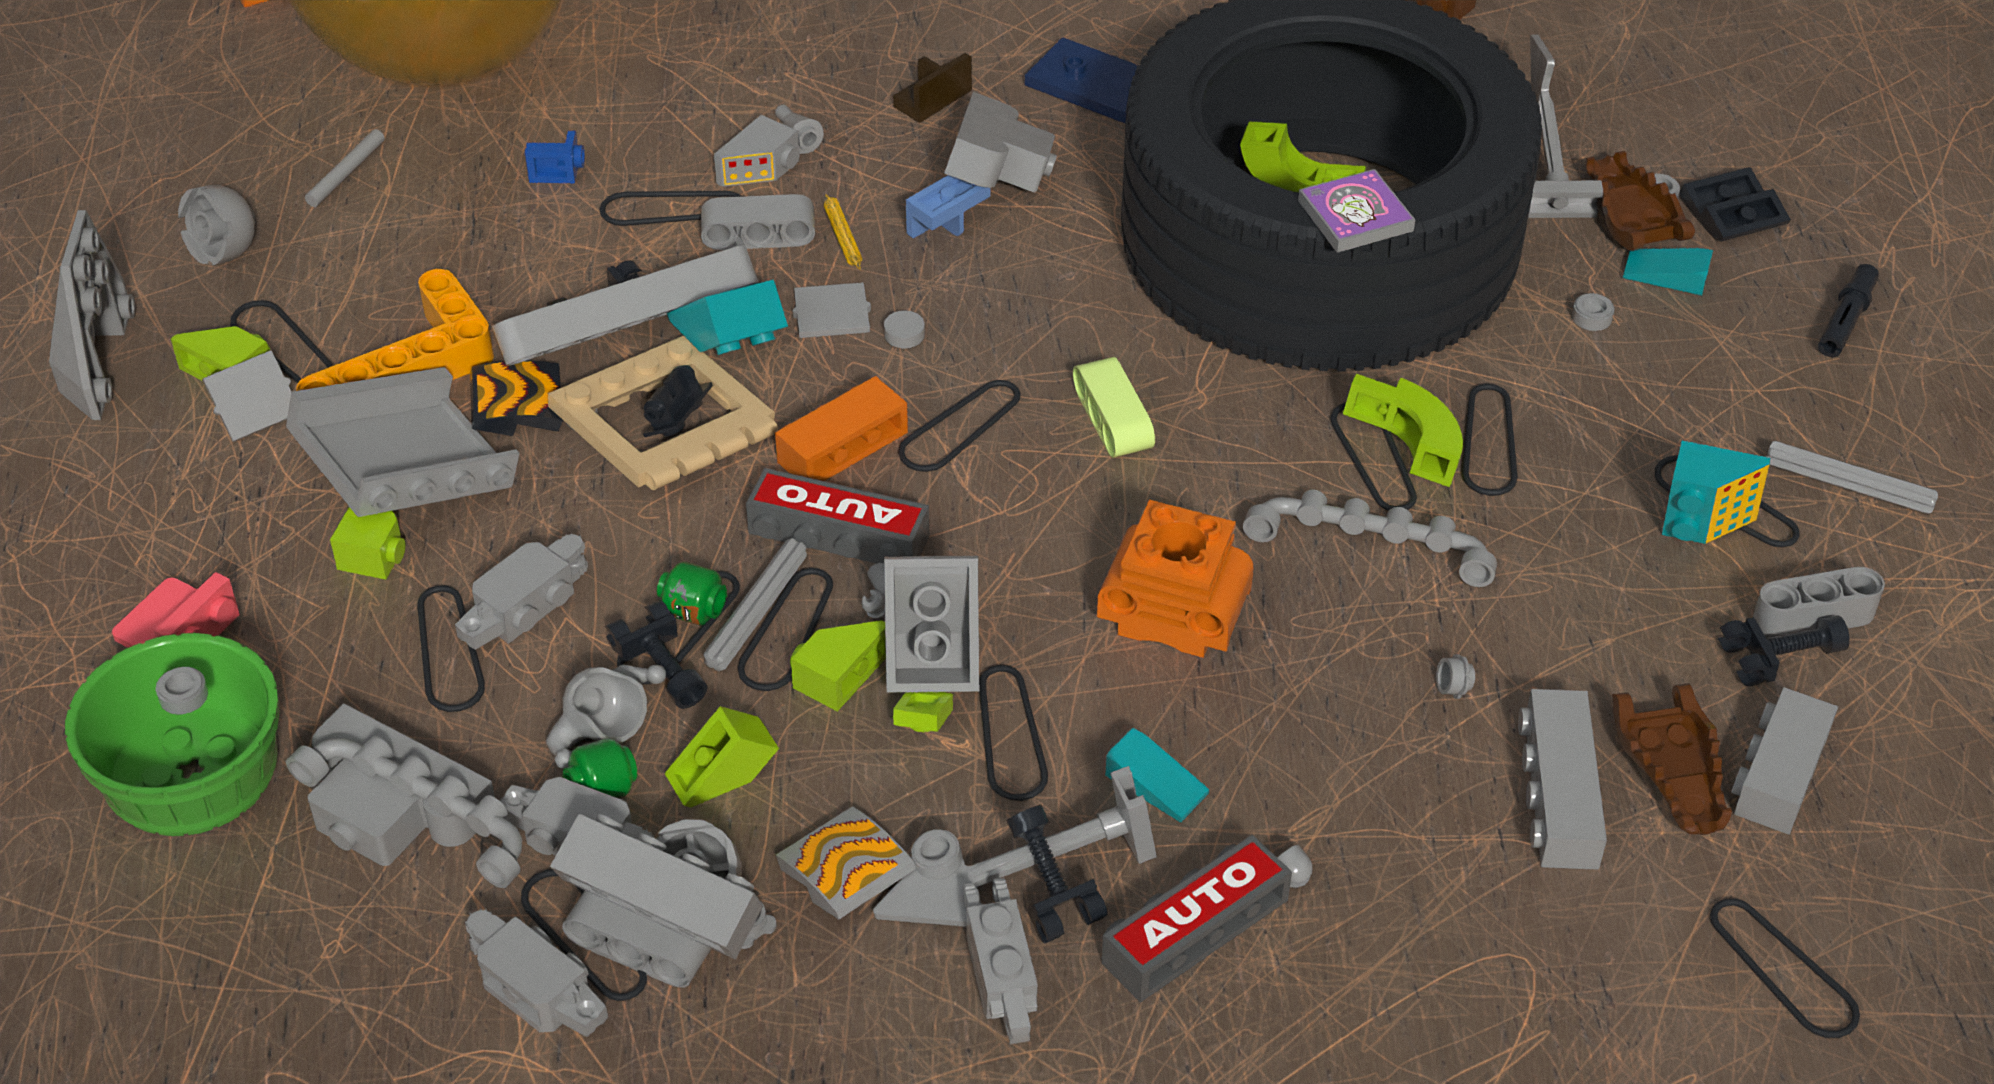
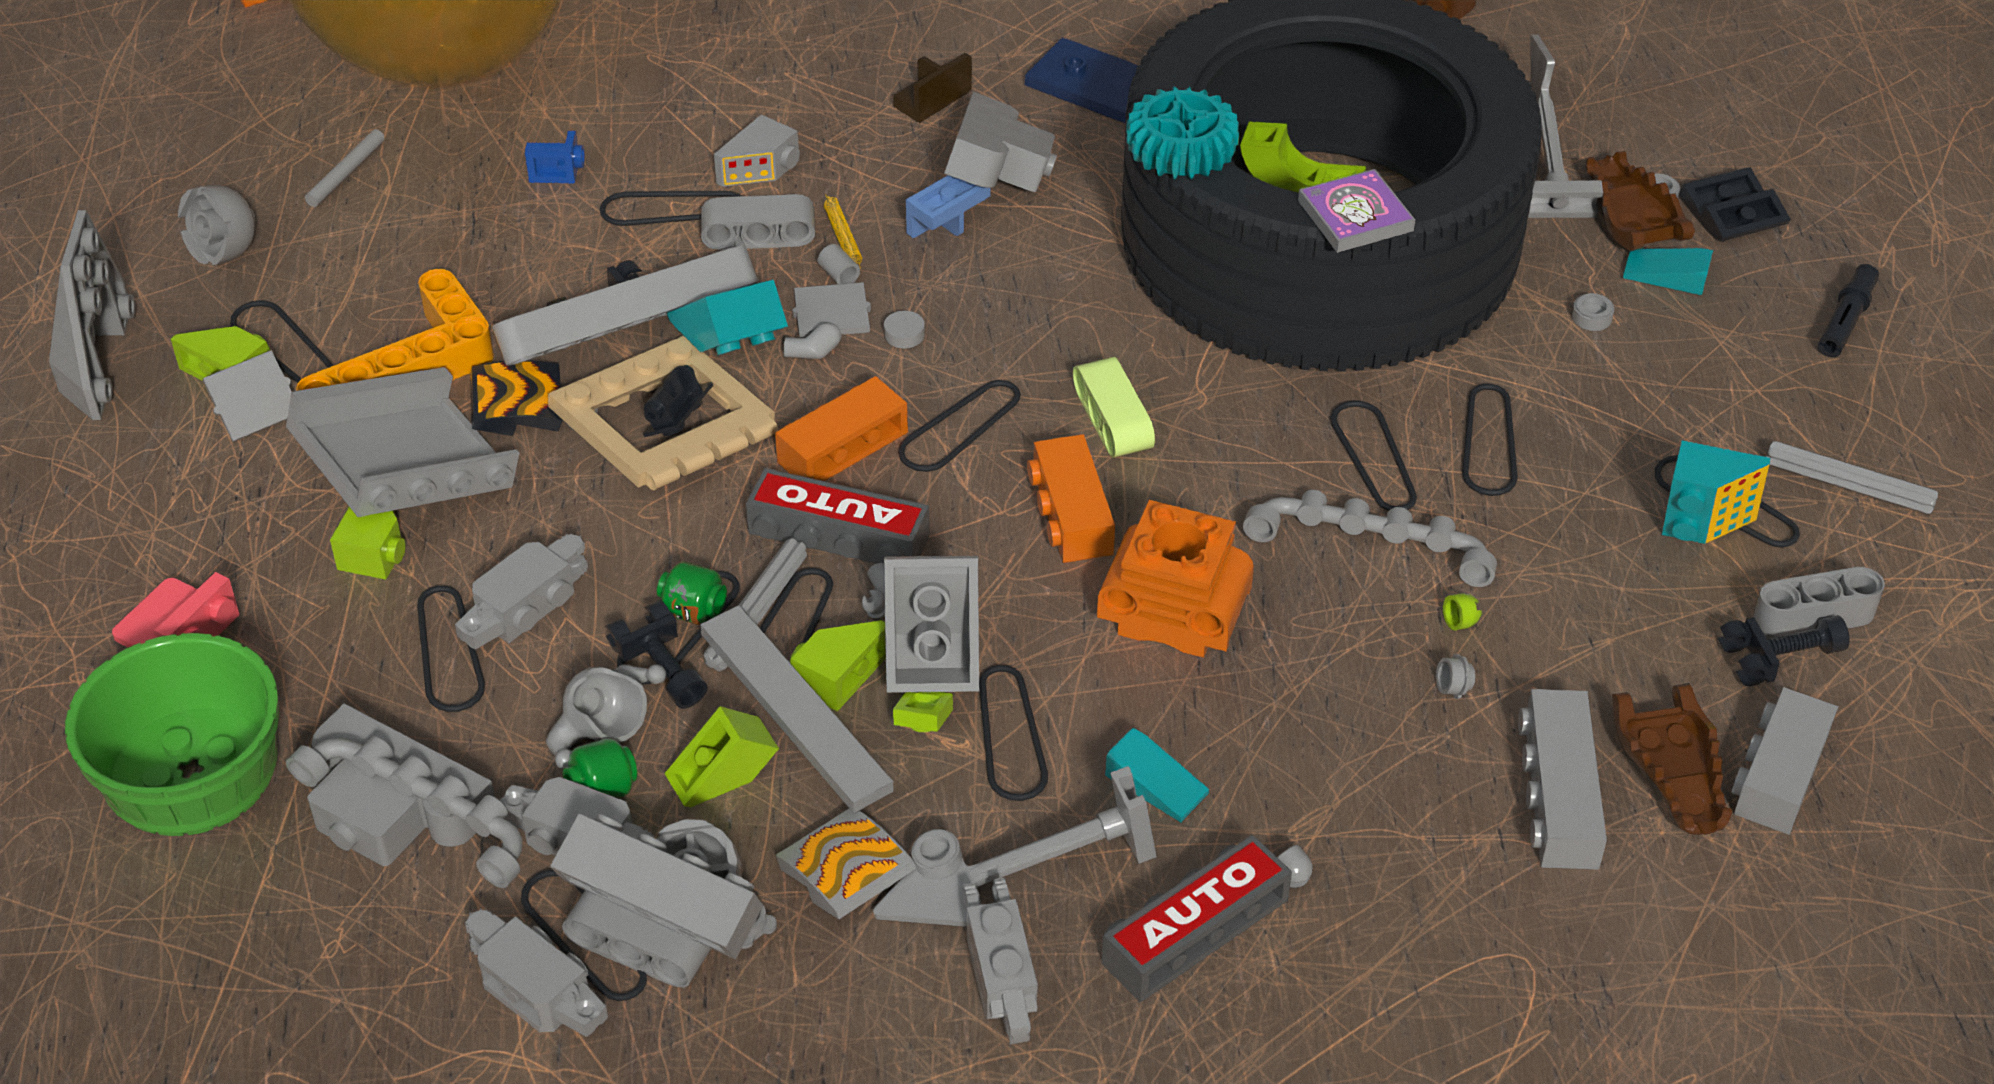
(181, 690): light grey tile -> none
(797, 709): none -> light grey tile
(809, 130): light grey cone -> none
(815, 345): none -> light grey arm
(838, 264): none -> light grey hinge
(1072, 499): none -> orange brick
(1090, 904): black bar -> none
(1182, 132): none -> teal gear
(1415, 418): lime arch -> none
(1461, 611): none -> lime hinge
(1801, 955): black piece -> none

